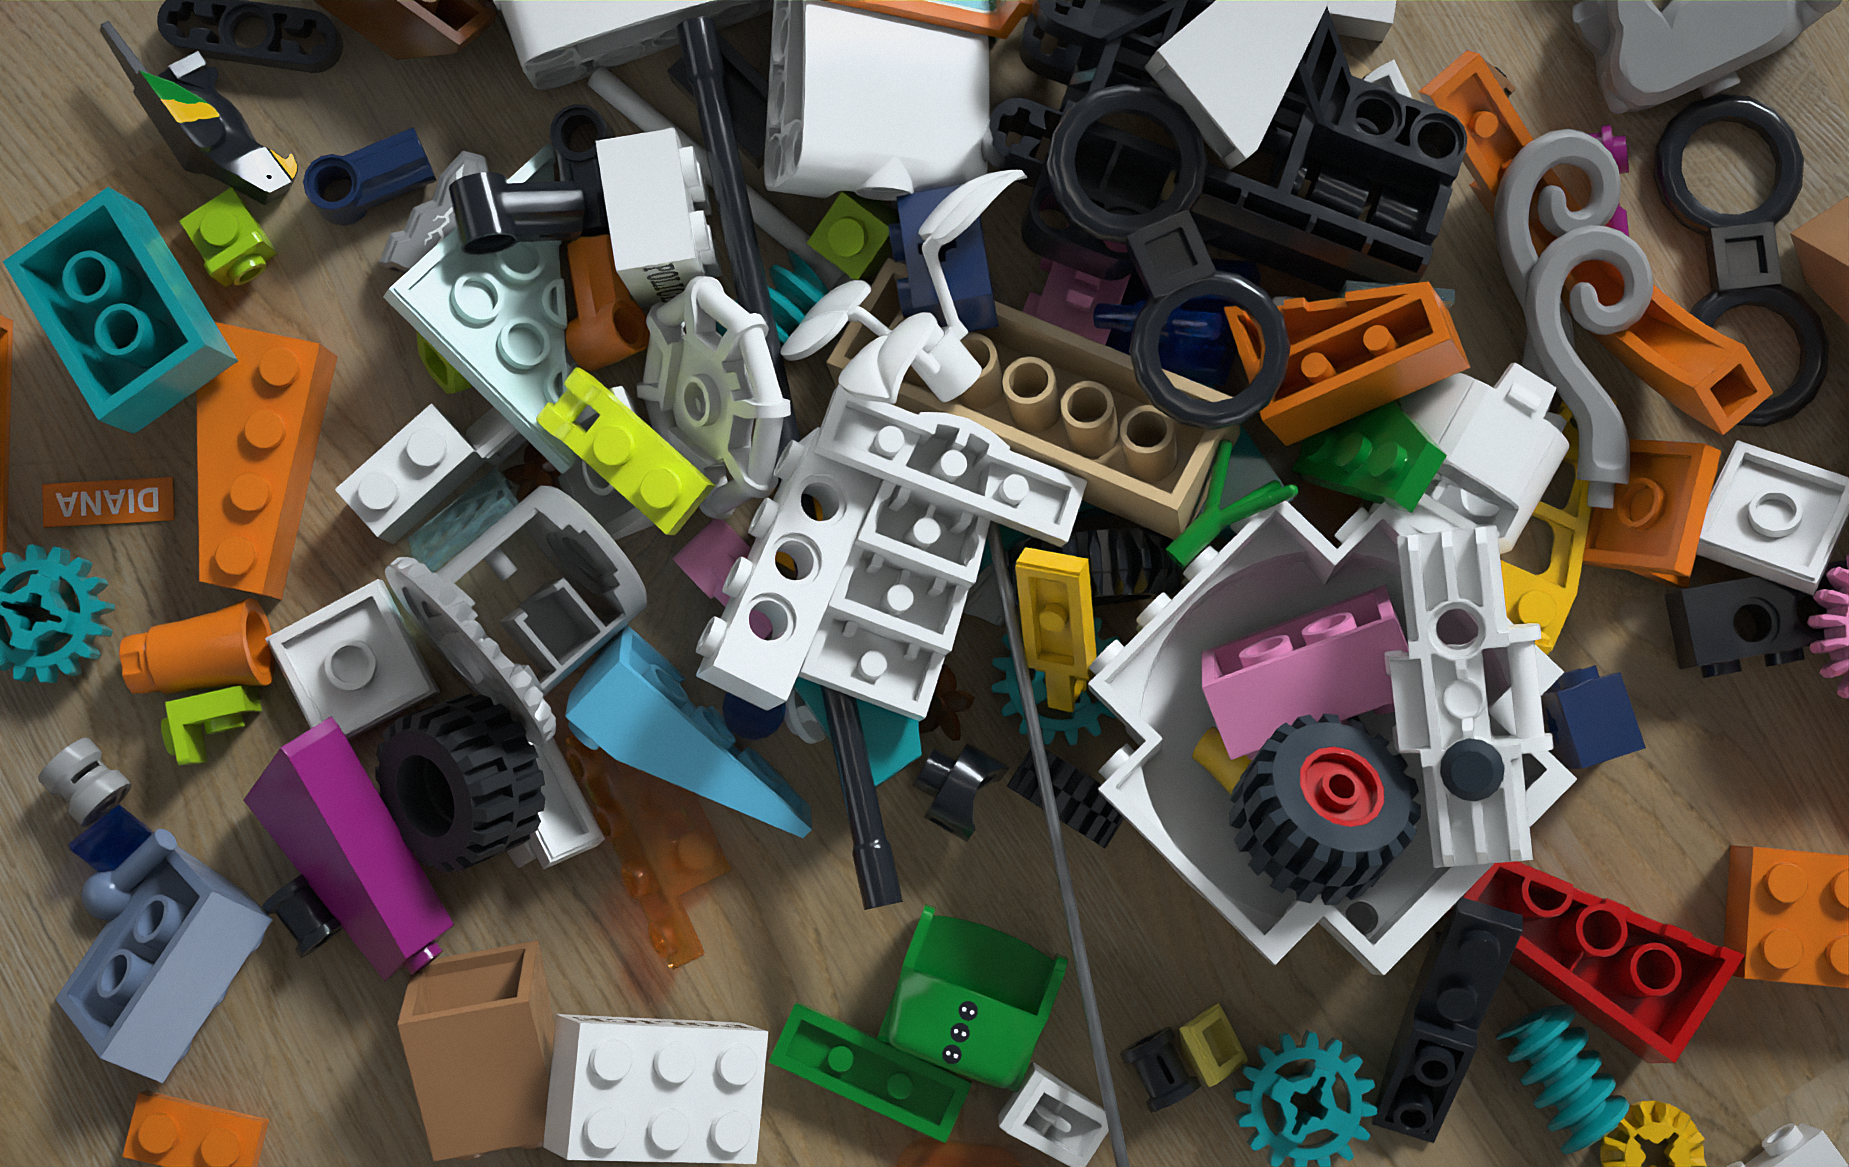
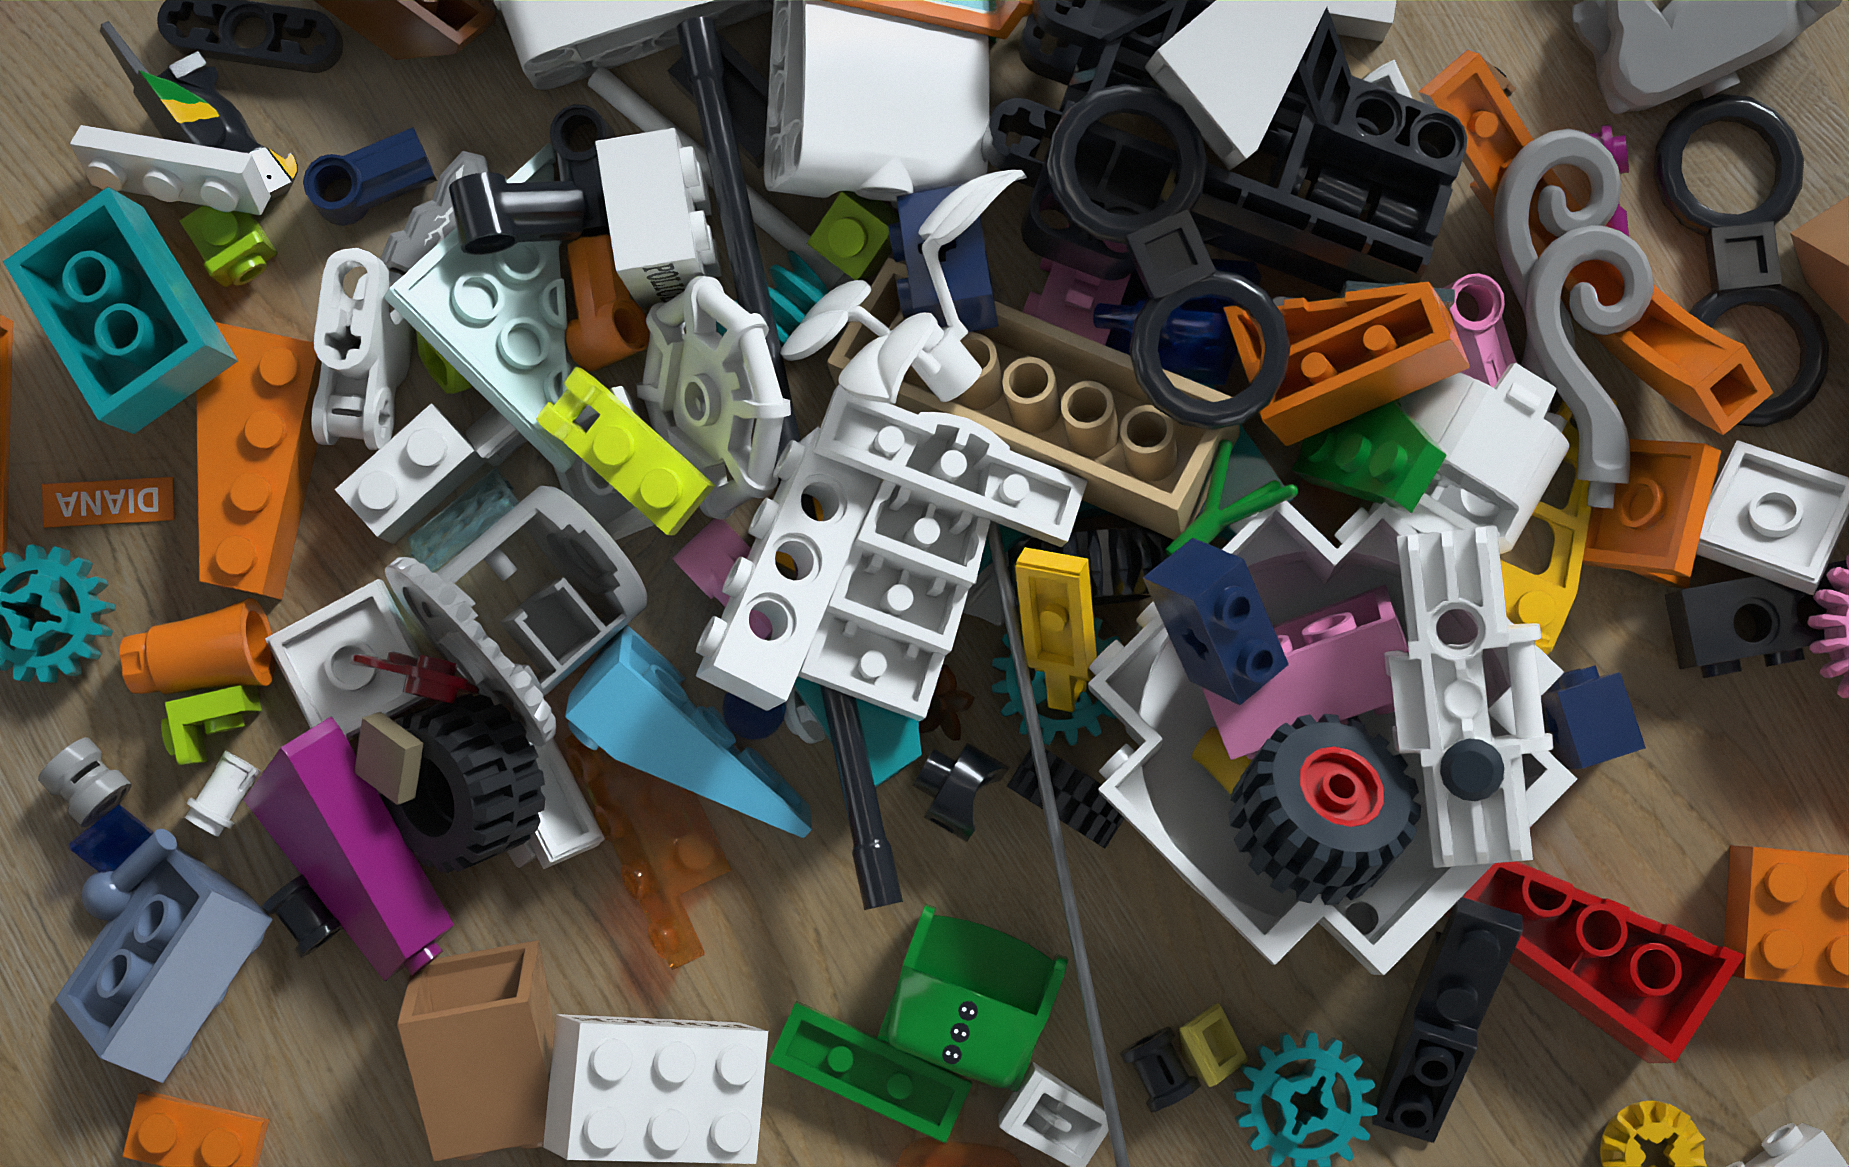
(171, 170): none -> white plate
(222, 794): none -> white pin
(361, 353): none -> white piece
(388, 758): none -> dark tan tile
(424, 676): none -> dark red plate
(534, 473): reddish brown plant -> none
(1216, 620): none -> dark blue brick
(1486, 339): none -> bright pink piece
(1566, 1075): teal piece -> none

